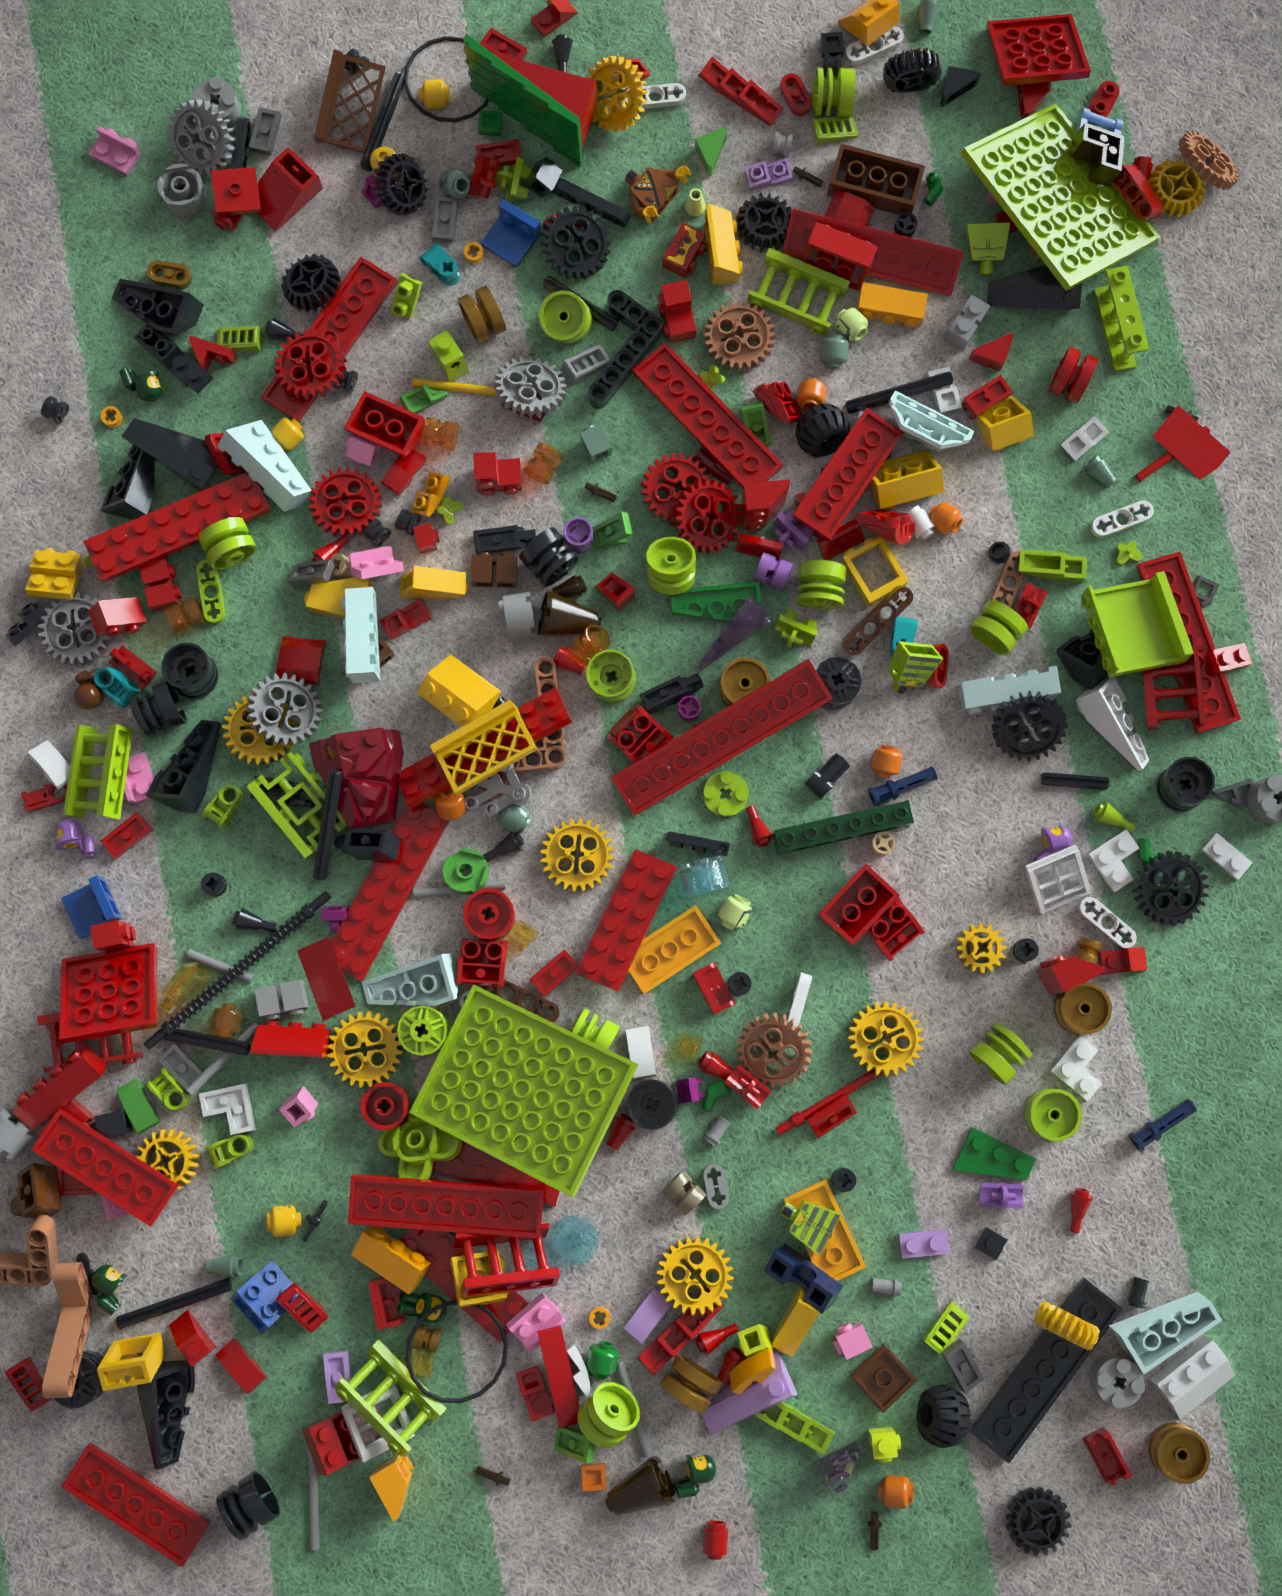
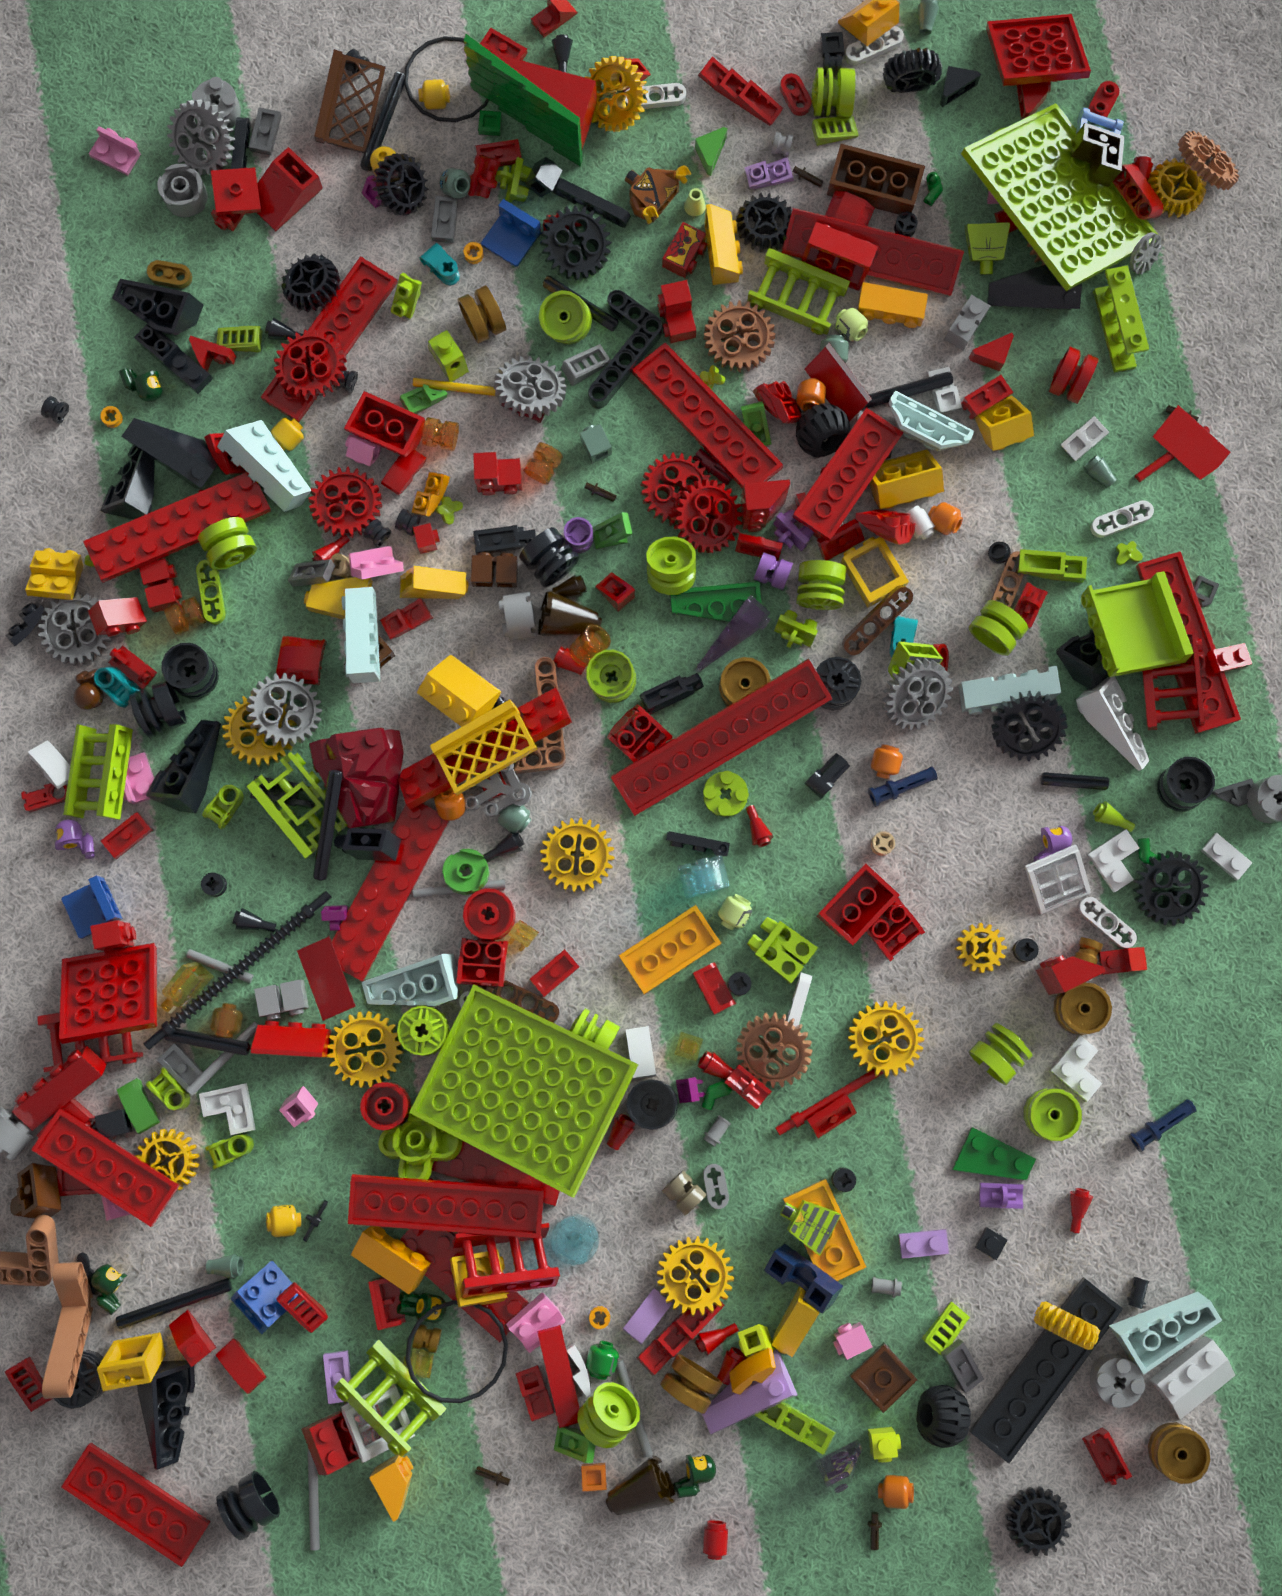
(626, 920): red plate -> none
(686, 706): magenta wheel -> none
(777, 945): none -> lime hips
(841, 385): none -> red sticker
(843, 827): dark green brick -> none
(917, 694): none -> light grey gear
(1145, 253): none -> light grey wheel

